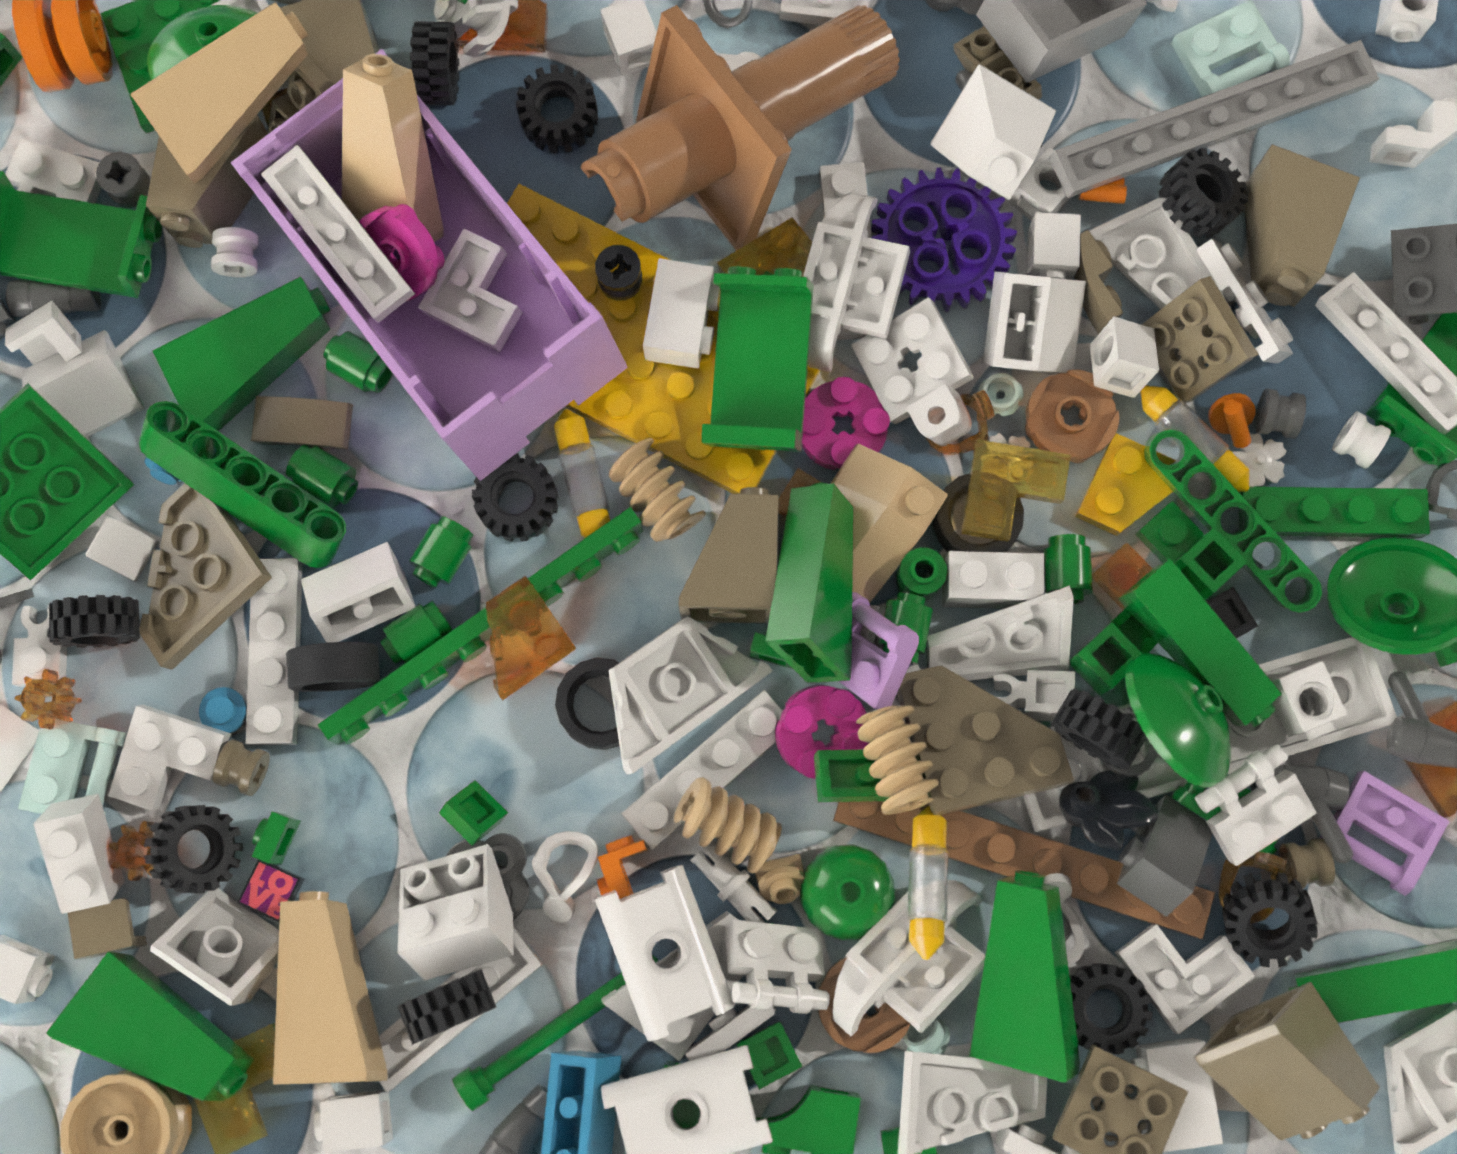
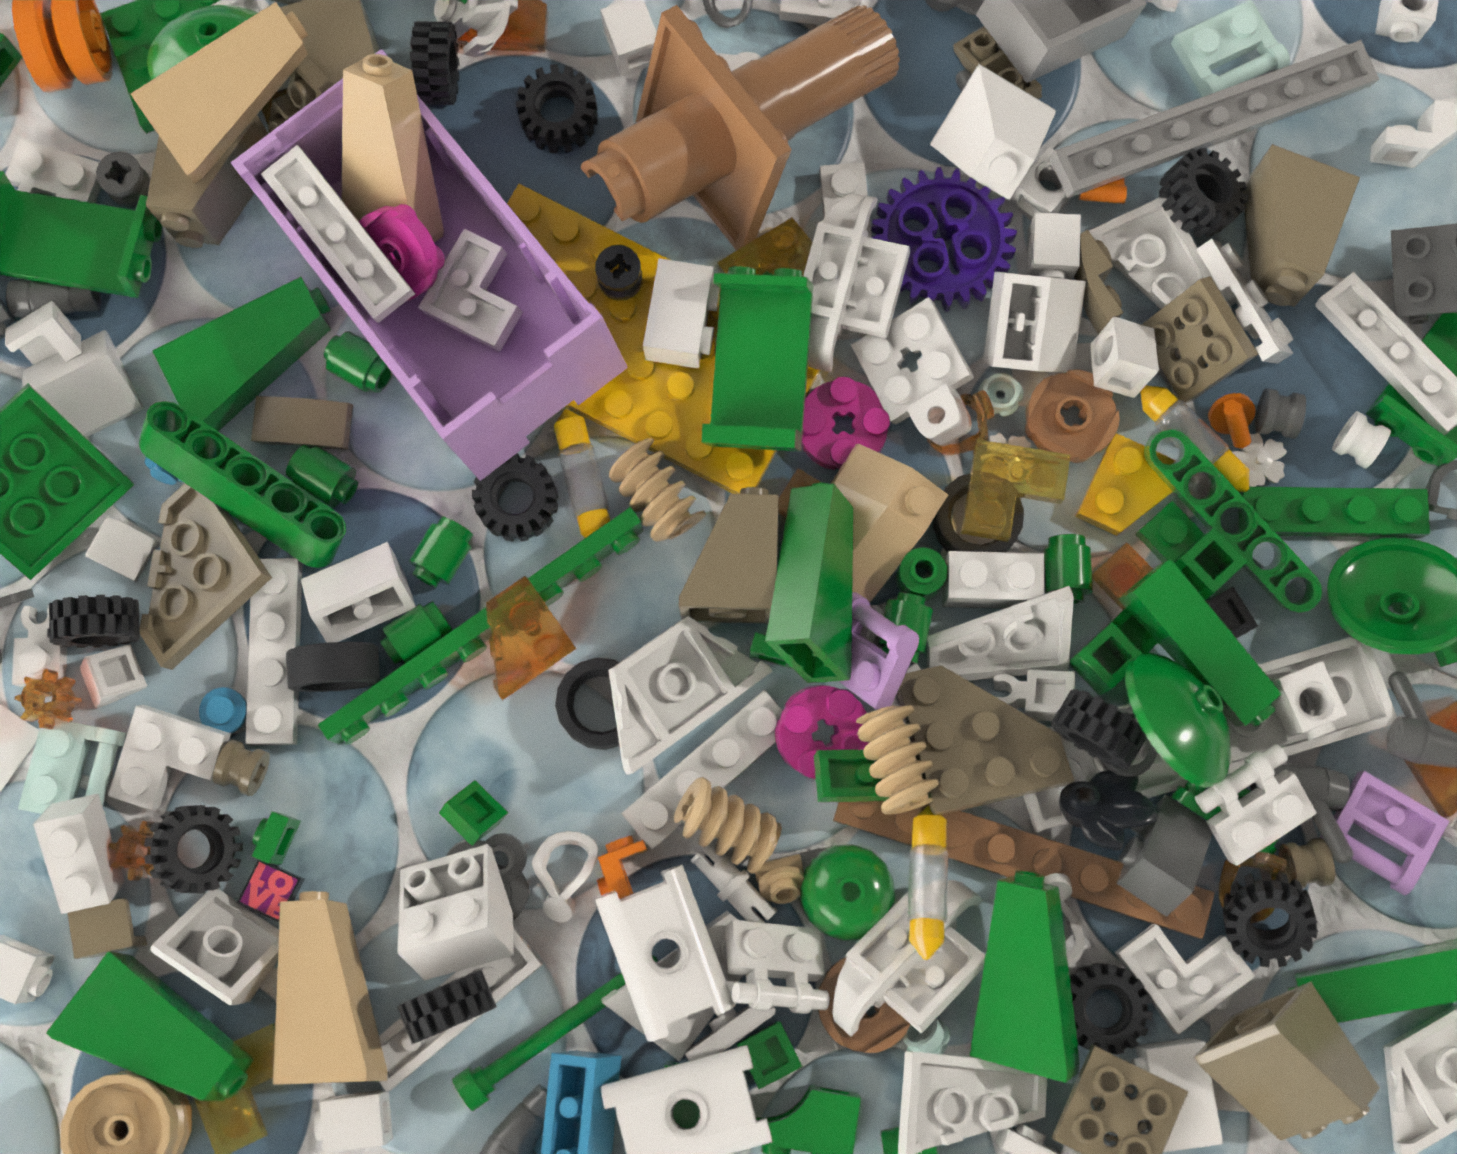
(112, 675): none -> white slope
(234, 252): white wheel -> none

